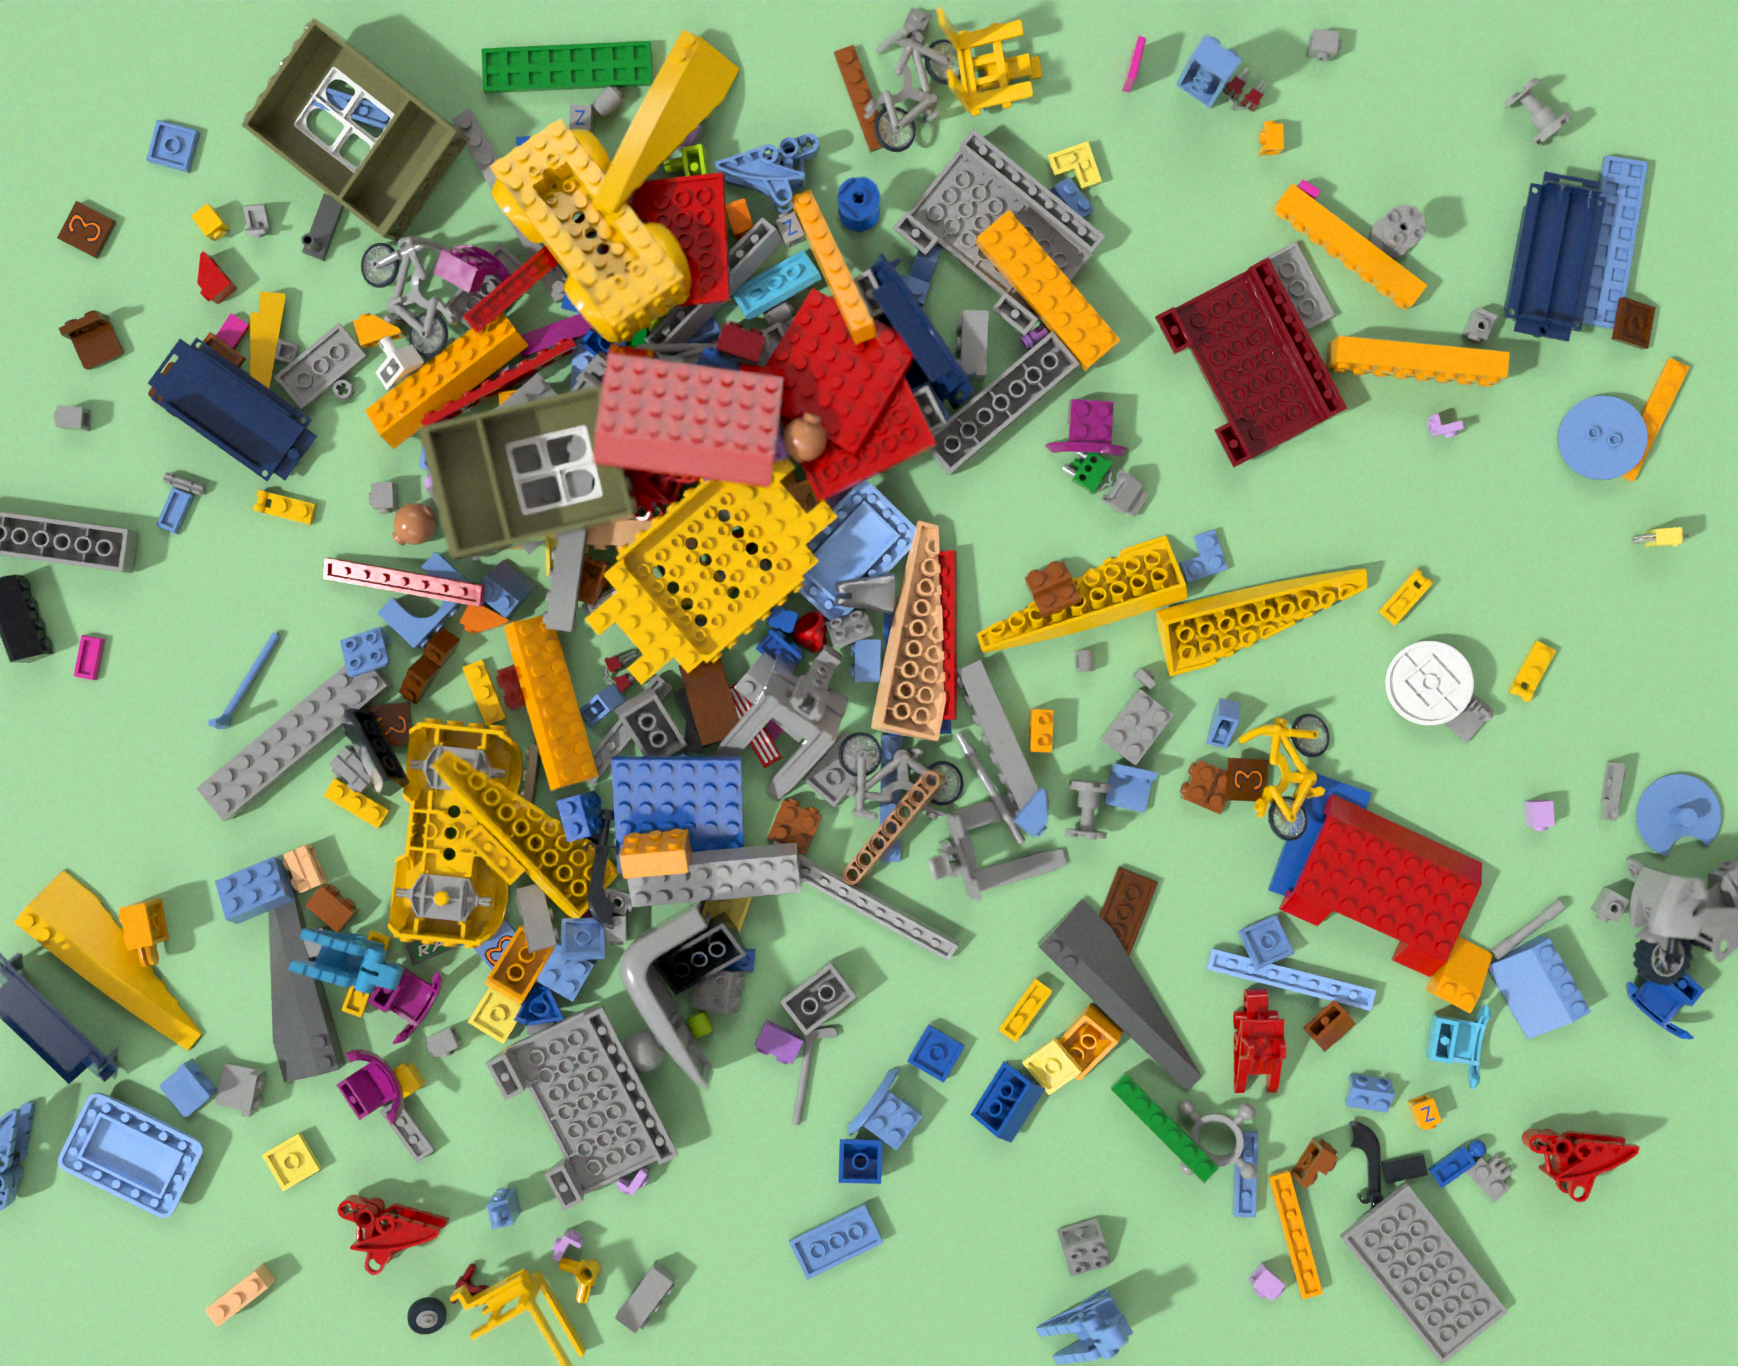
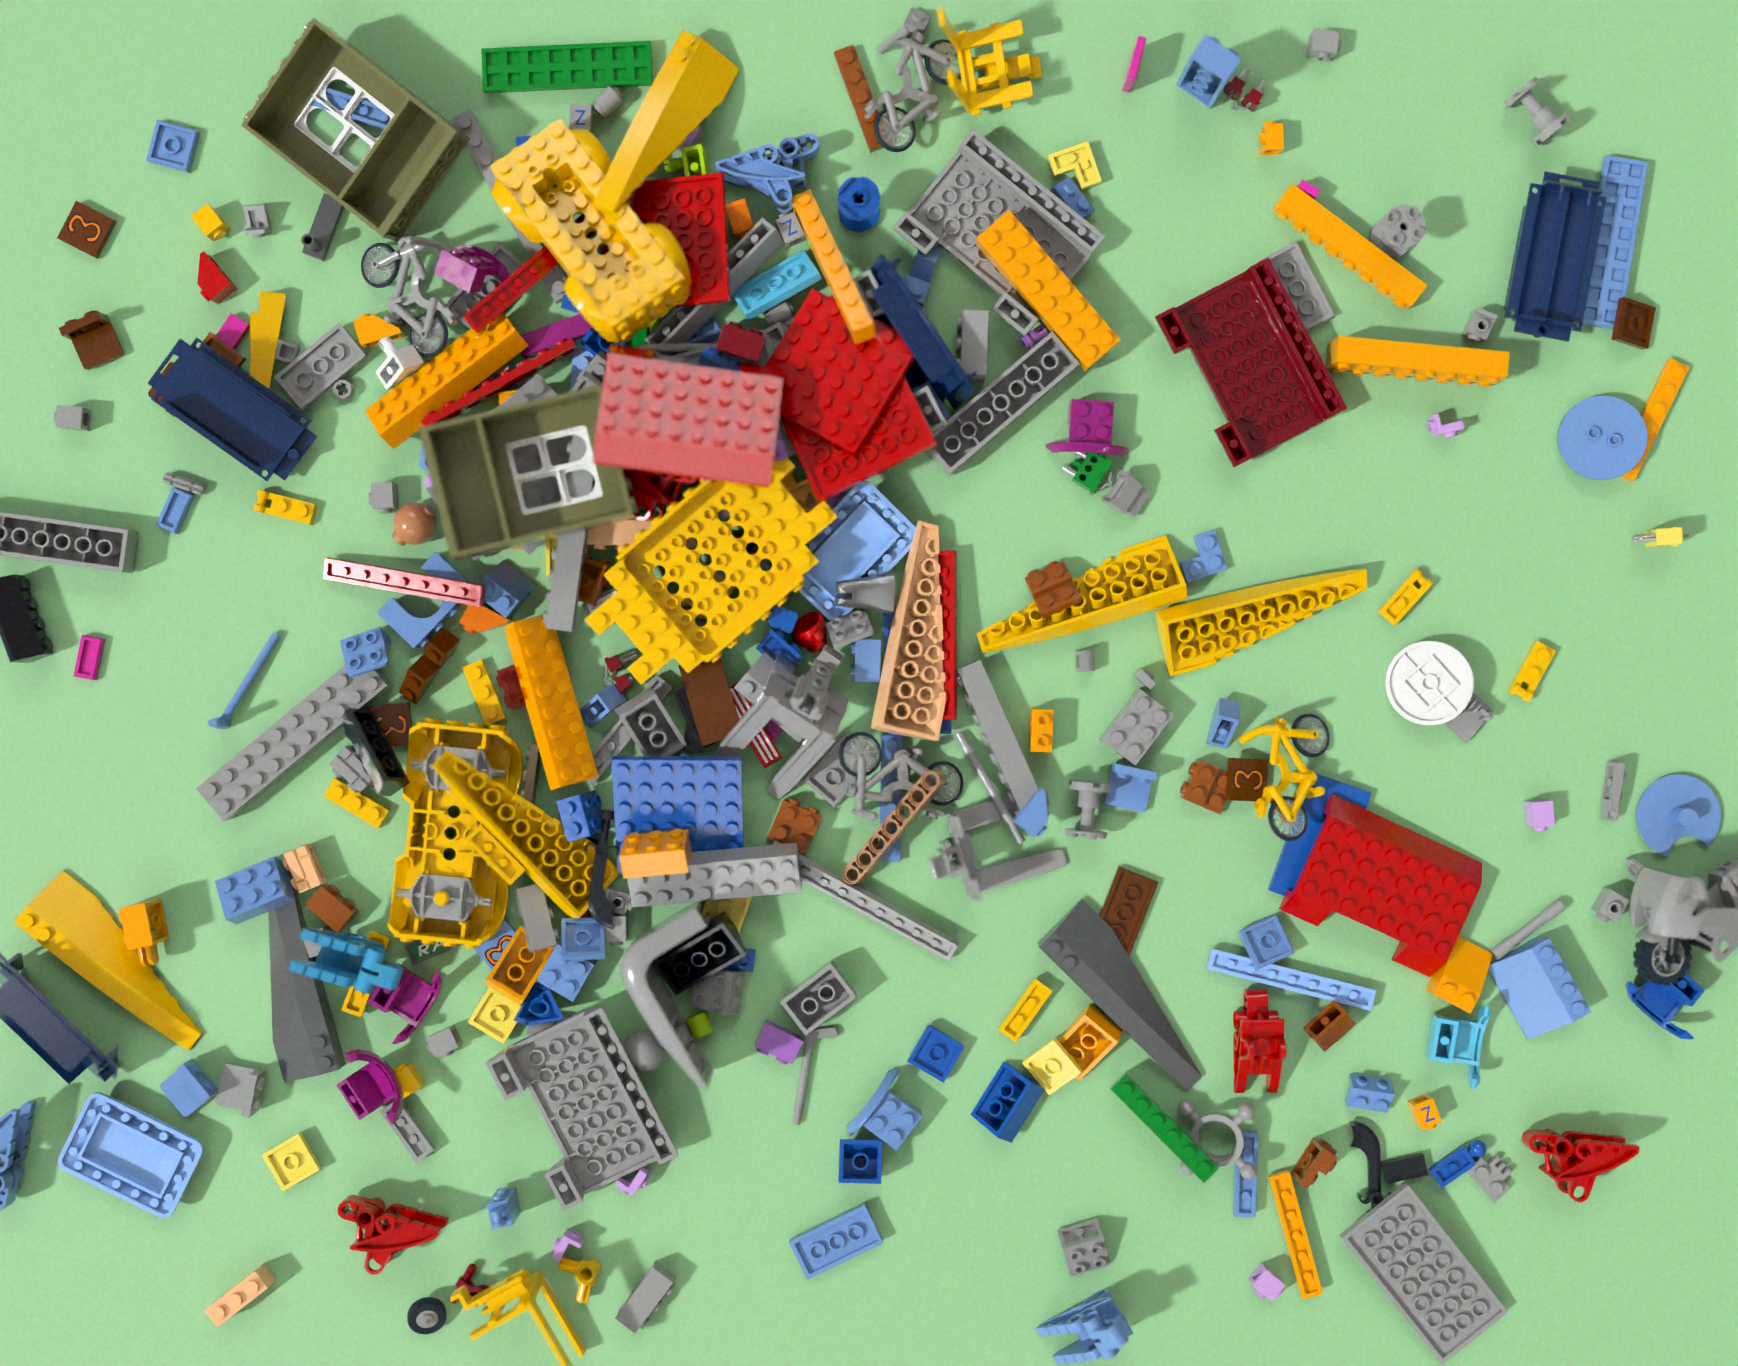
(805, 438): nougat brick -> none

